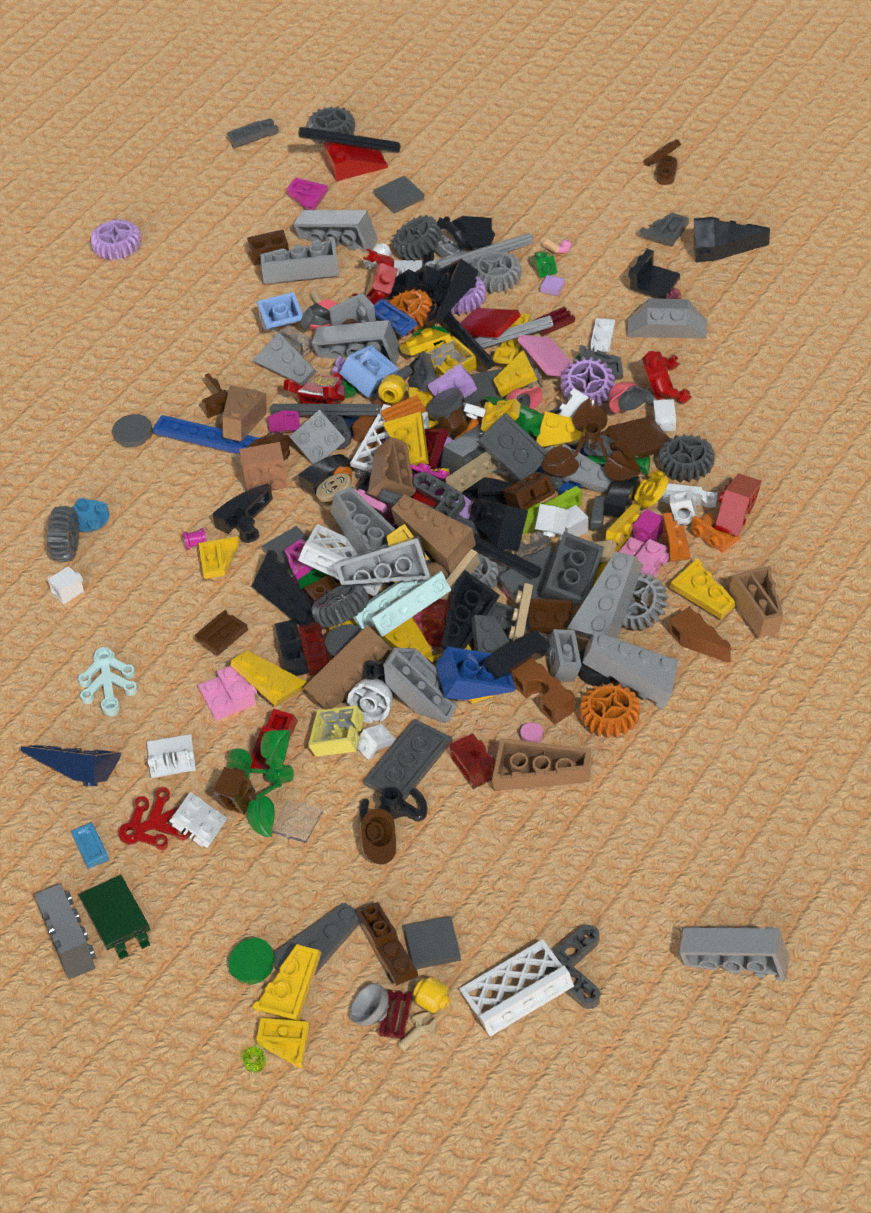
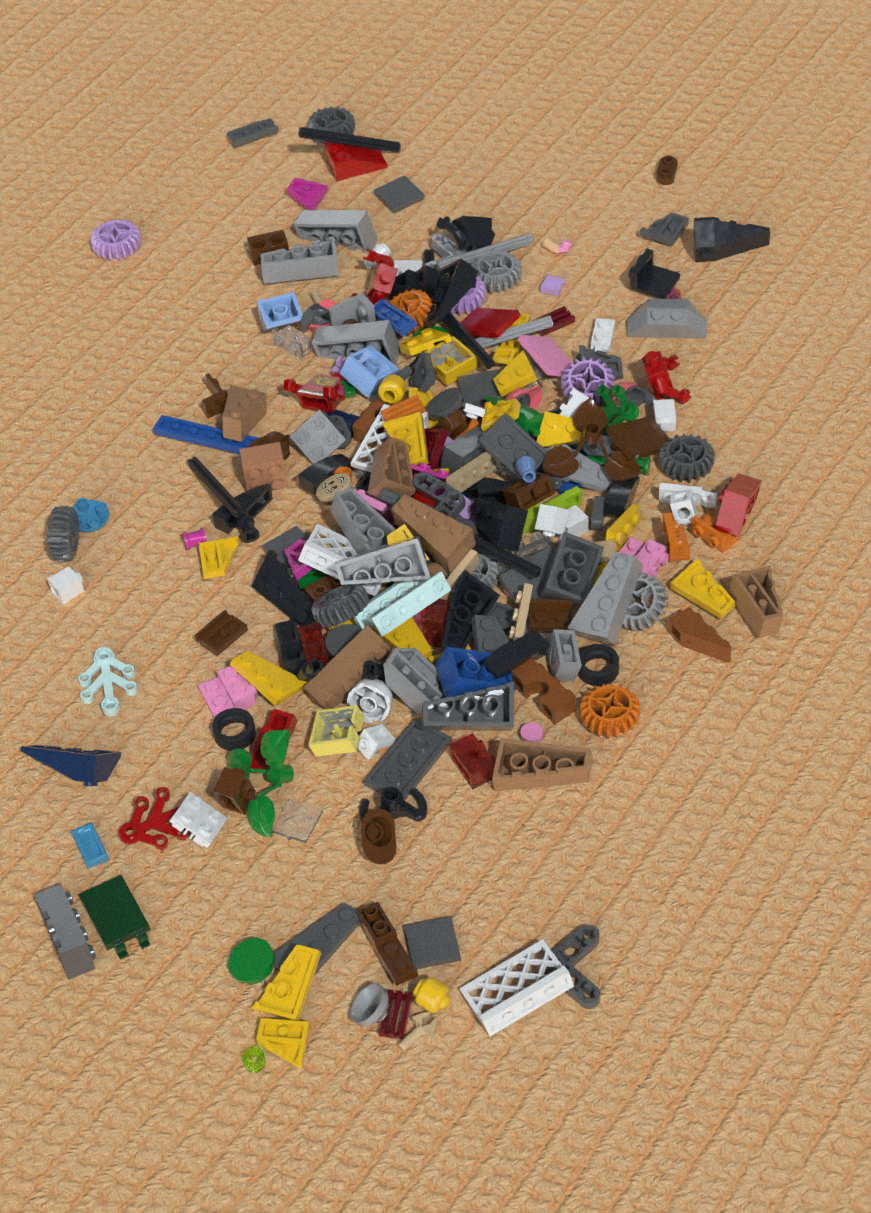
(132, 430): dark grey tile -> none
(171, 756): white hinge -> none
(216, 487): none -> black axle
(230, 716): none -> black tyre
(284, 359): light grey wing -> none
(284, 421): dark pink panel -> none
(309, 670): none -> black pin
(329, 409): dark grey axle -> none
(417, 237): dark grey gear -> none
(455, 378): lavender bracket -> none
(472, 710): none -> dark grey wedge
(526, 468): none -> medium blue cone
(544, 262): green bracket -> none
(628, 411): none -> green plant
(632, 666): light grey wedge -> none
(648, 526): dark pink brick -> none
(651, 490): yellow tile -> none
(662, 152): reddish brown tile -> none
(736, 950): light grey wedge -> none

